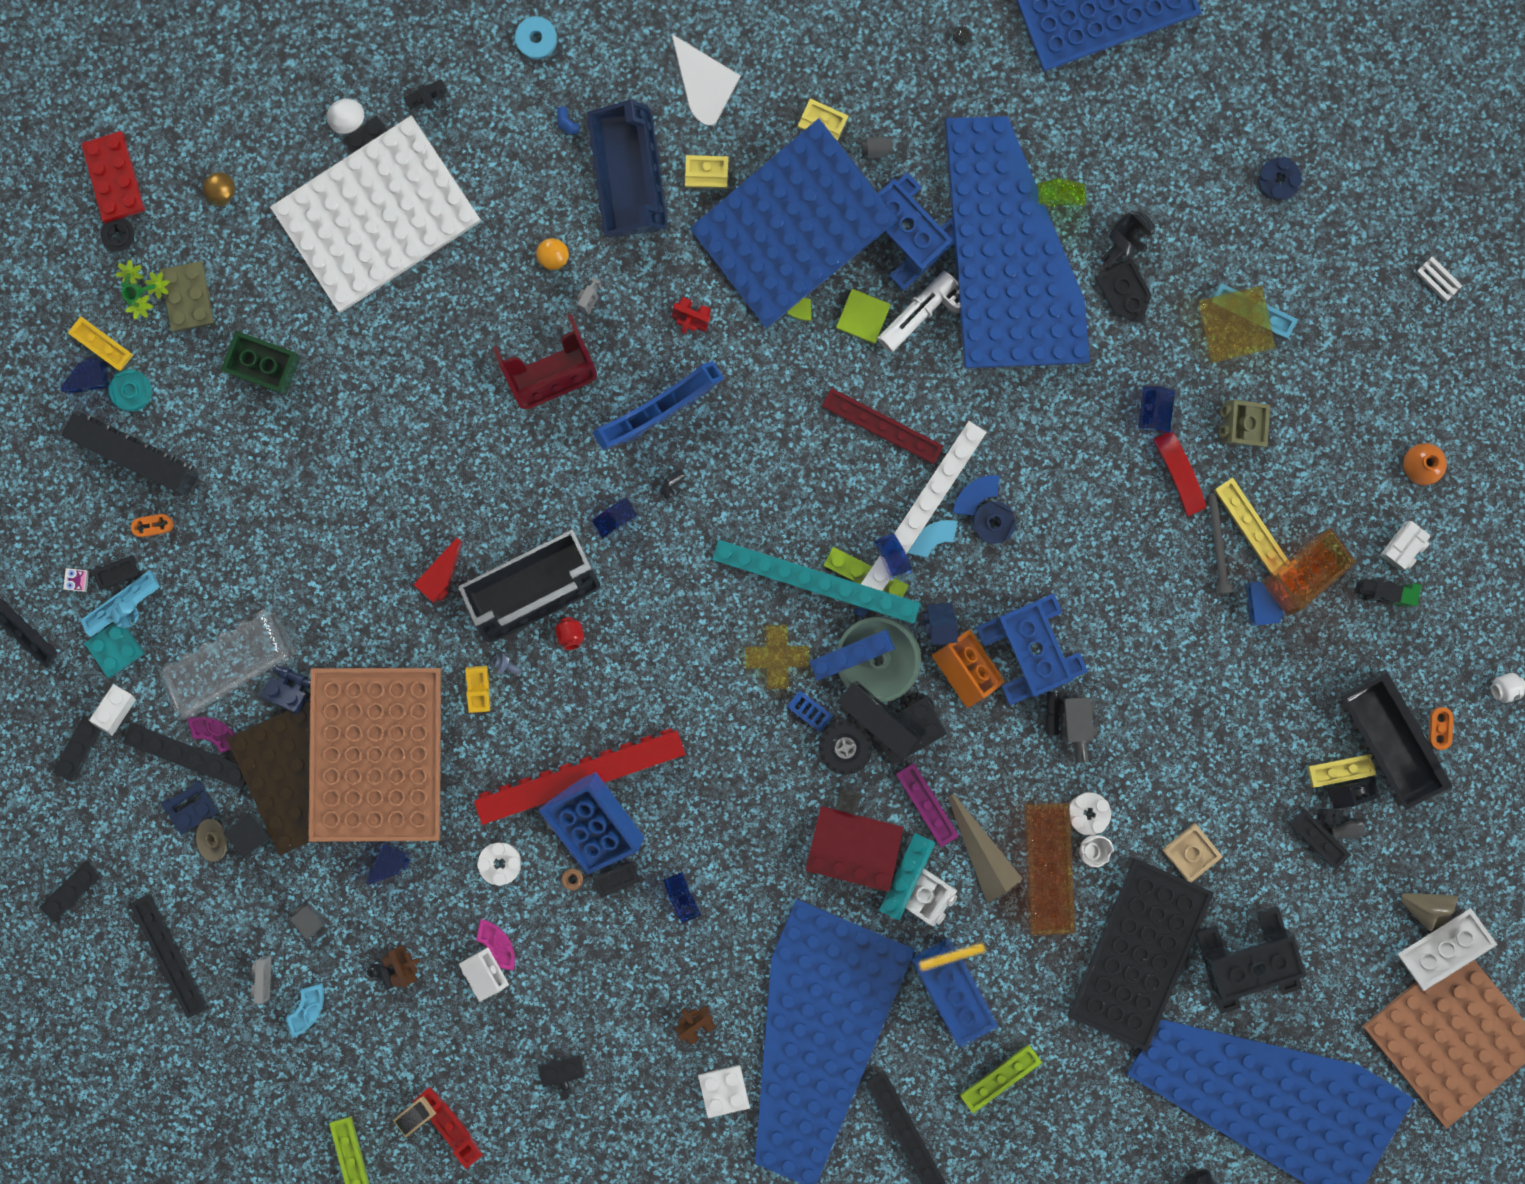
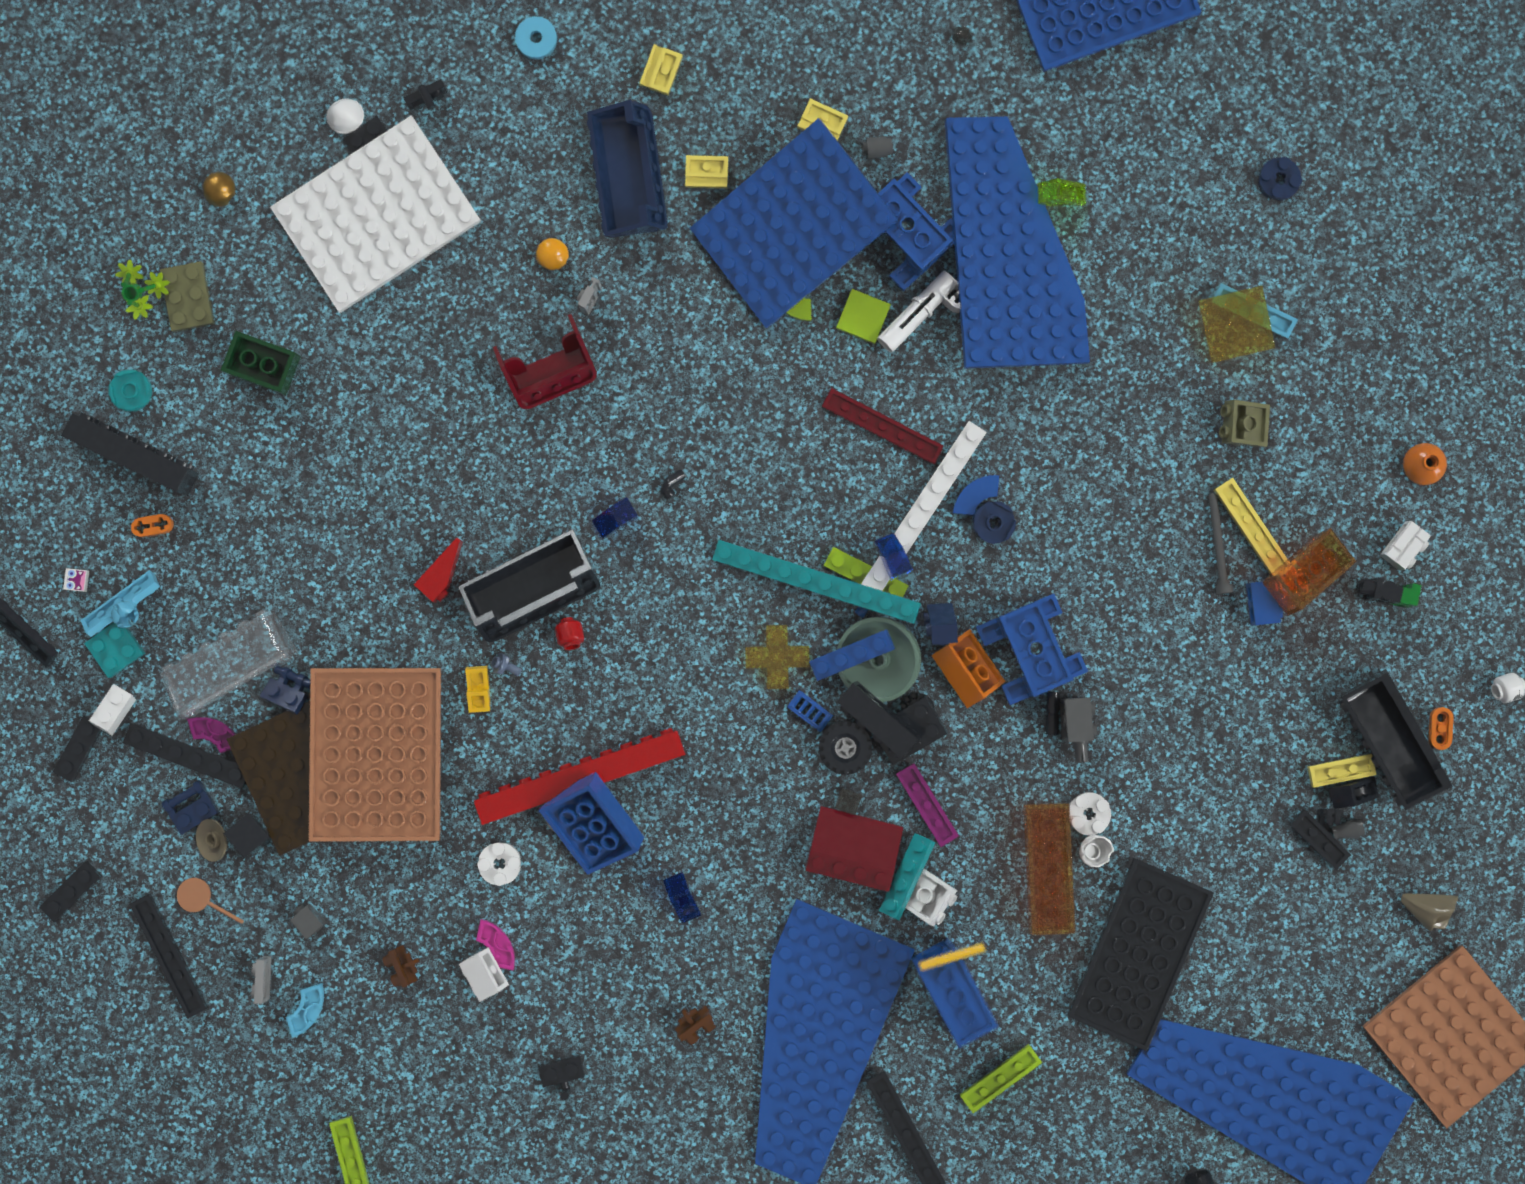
(87, 377): clear blue slope -> none
(100, 343): yellow plate -> none
(110, 229): black gear -> none
(113, 177): red plate -> none
(116, 572): black plate -> none
(195, 895): none -> nougat piece
(381, 972): black arm -> none
(389, 862): clear blue slope -> none
(414, 1116): slope -> none
(452, 1129): red slope -> none
(565, 879): medium nougat plate -> none
(566, 124): blue arm -> none
(616, 879): black plate -> none
(659, 408): blue arch -> none
(661, 69): none -> light yellow plate
(689, 318): red hips -> none
(705, 82): white sticker -> none
(724, 1091): white plate -> none
(933, 535): medium azure tile -> none
(991, 866): dark tan wedge -> none
(1125, 238): black piece -> none
(1125, 290): black tile -> none
(1156, 409): clear blue brick -> none
(1181, 473): red slope -> none
(1192, 853): tan tile -> none
(1234, 973): black piece -> none
(1439, 268): white tile -> none
(1447, 949): white plate -> none

